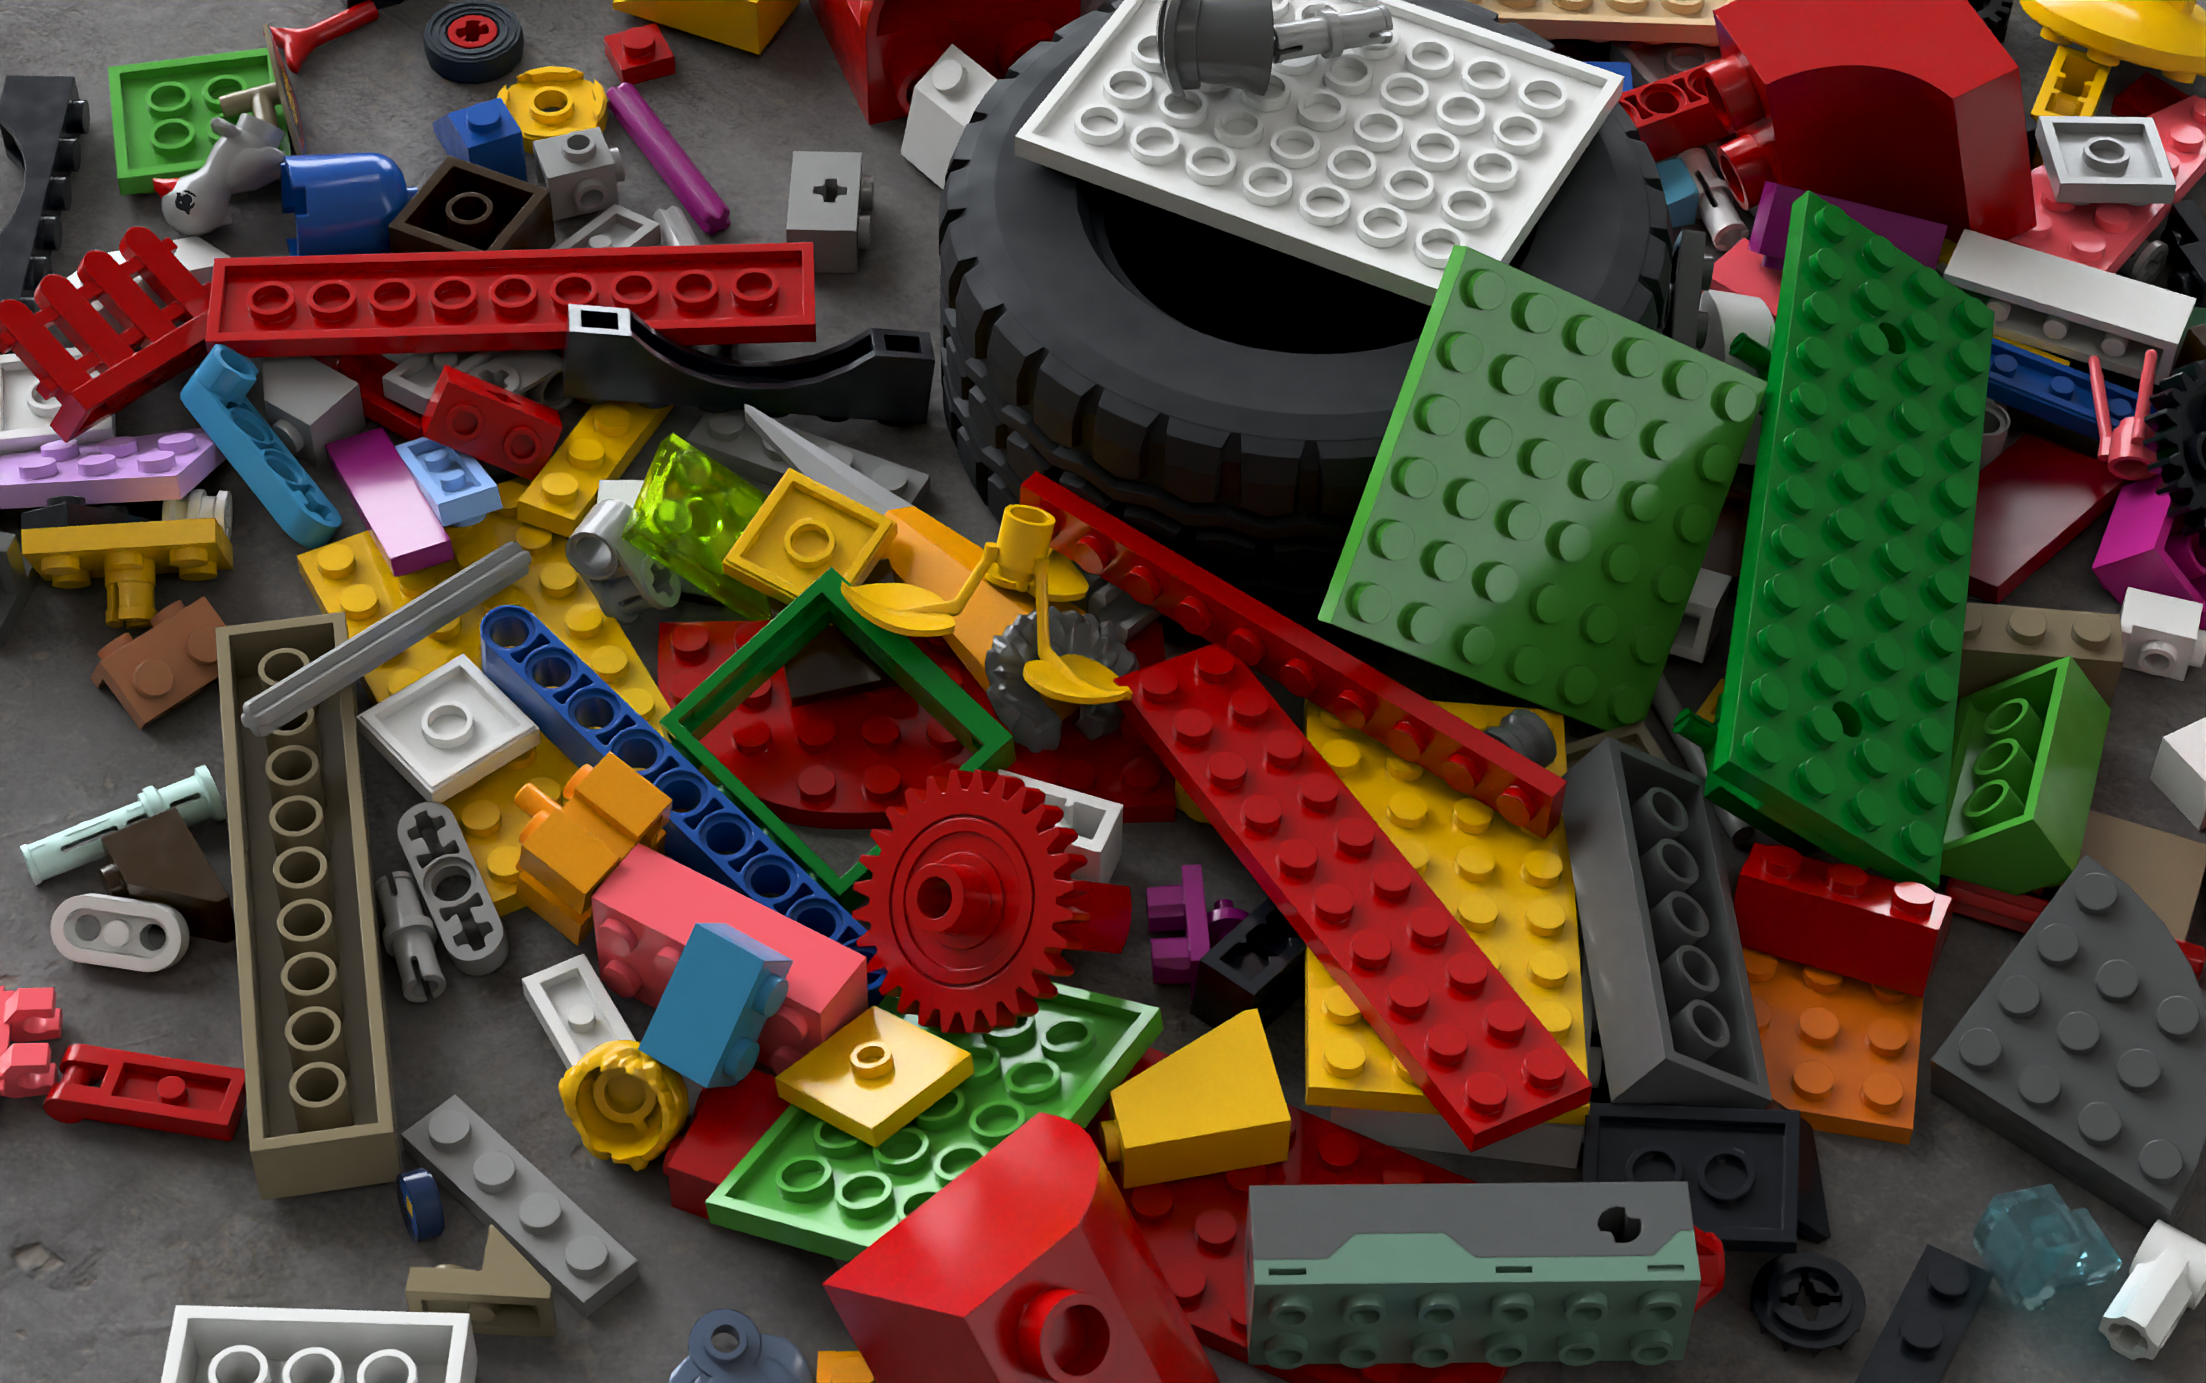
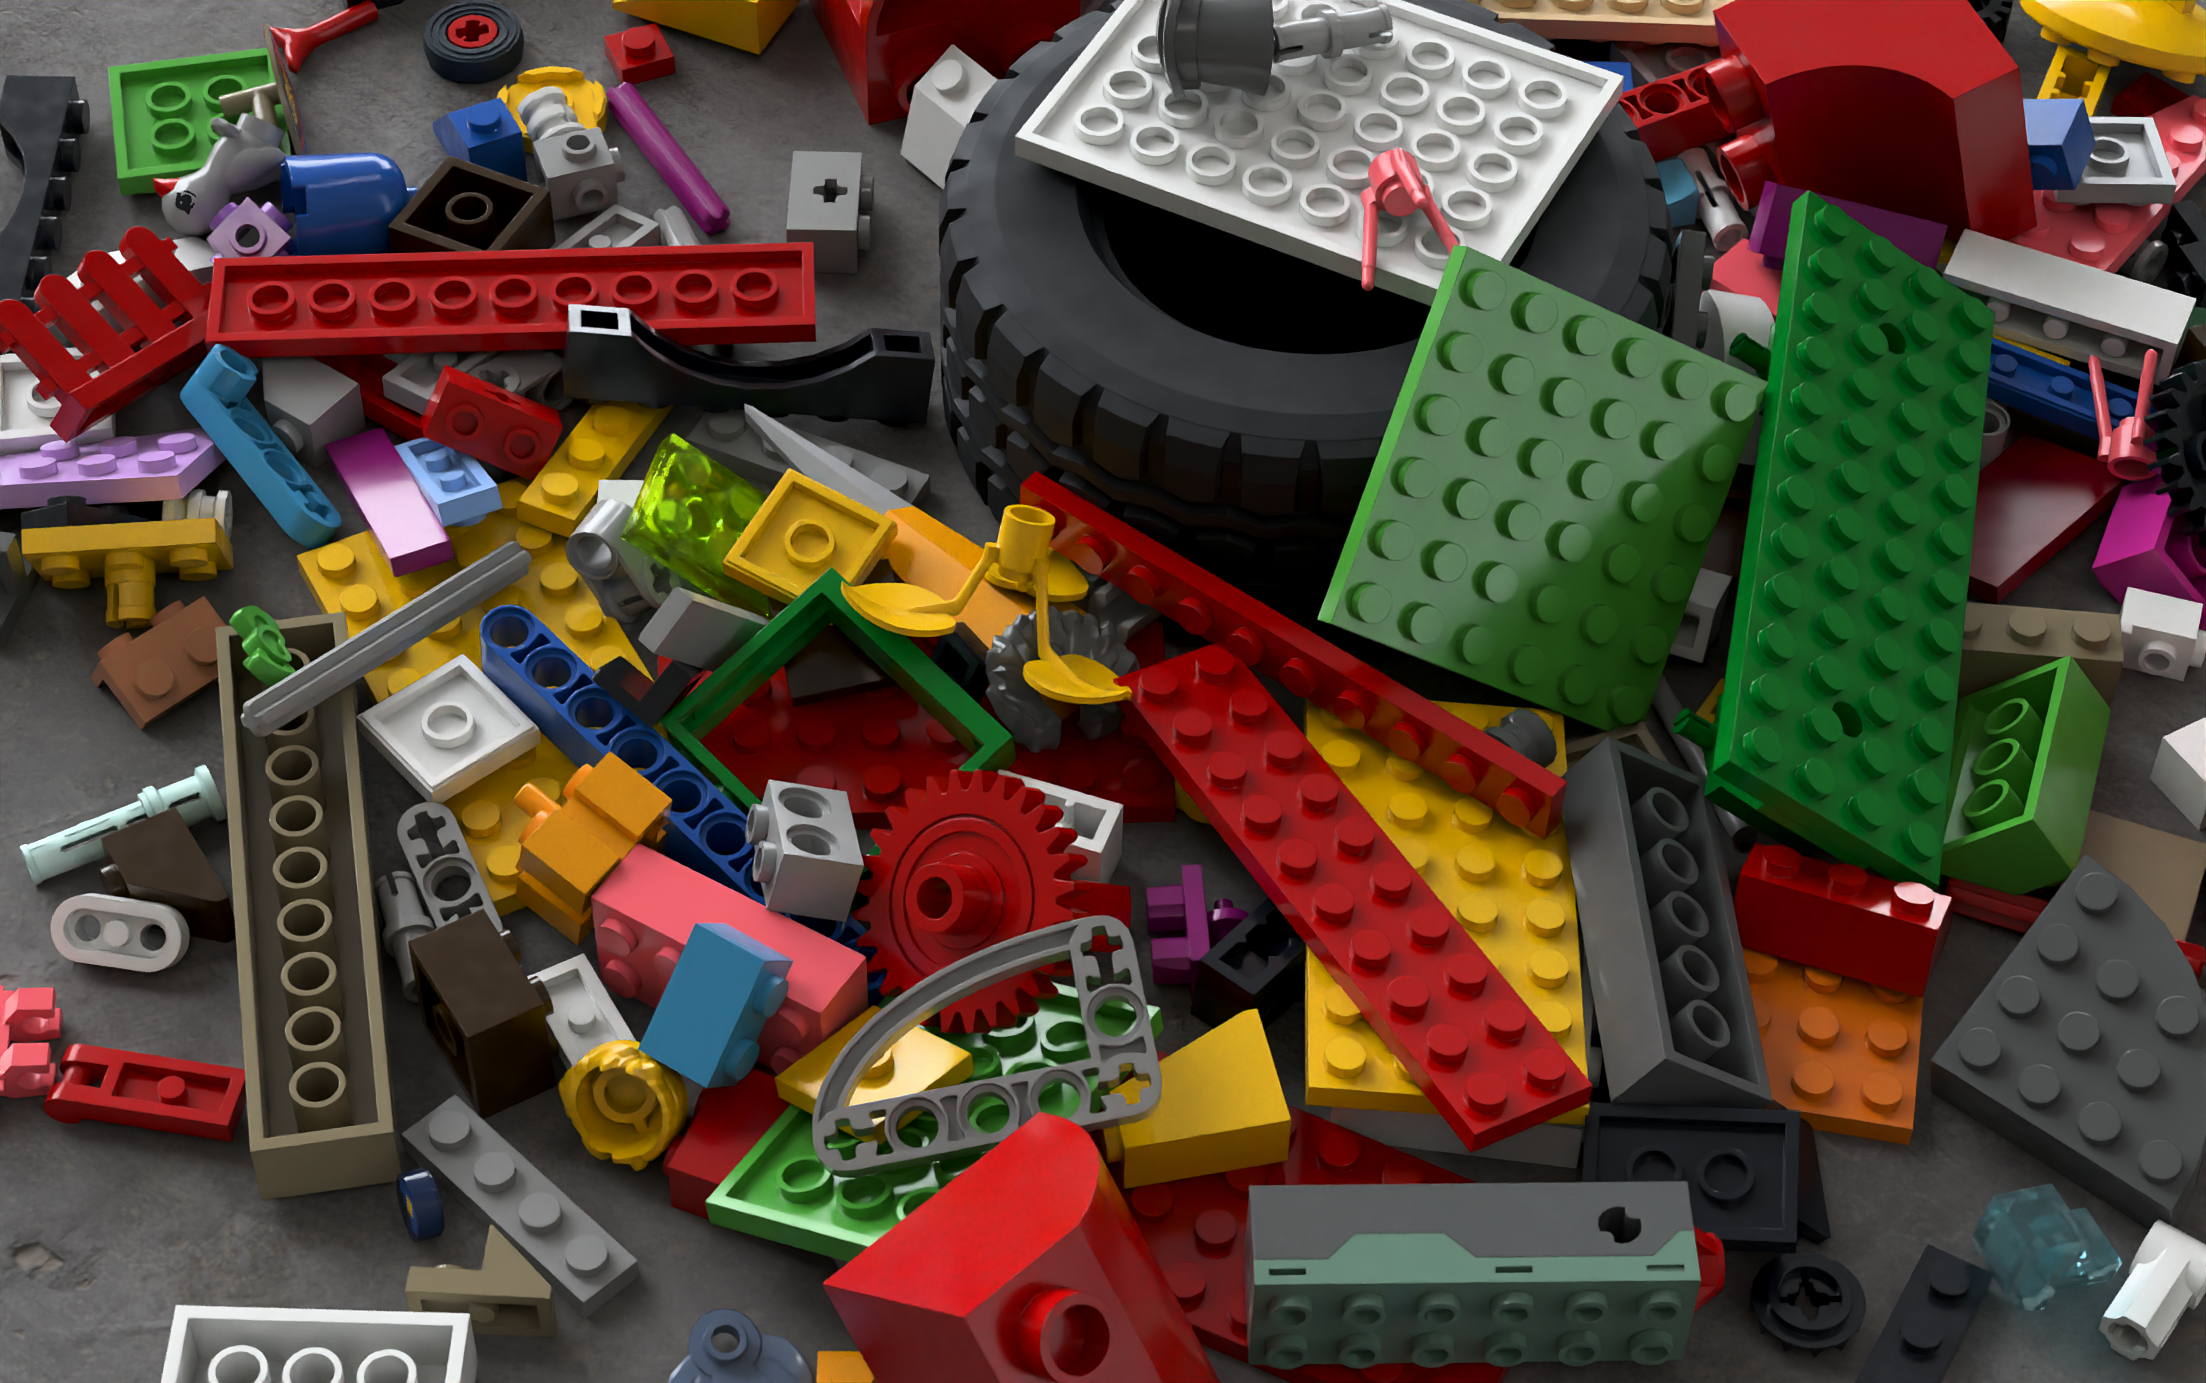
(236, 221): none -> medium lavender brick
(264, 645): none -> bright green piece
(485, 1012): none -> dark brown brick
(548, 114): none -> white bush
(640, 694): none -> black panel
(699, 629): none -> light grey tile
(805, 850): none -> light grey brick
(963, 660): none -> black tile
(1018, 1091): none -> light grey beam
(1400, 192): none -> coral plant
(2057, 142): none -> blue slope

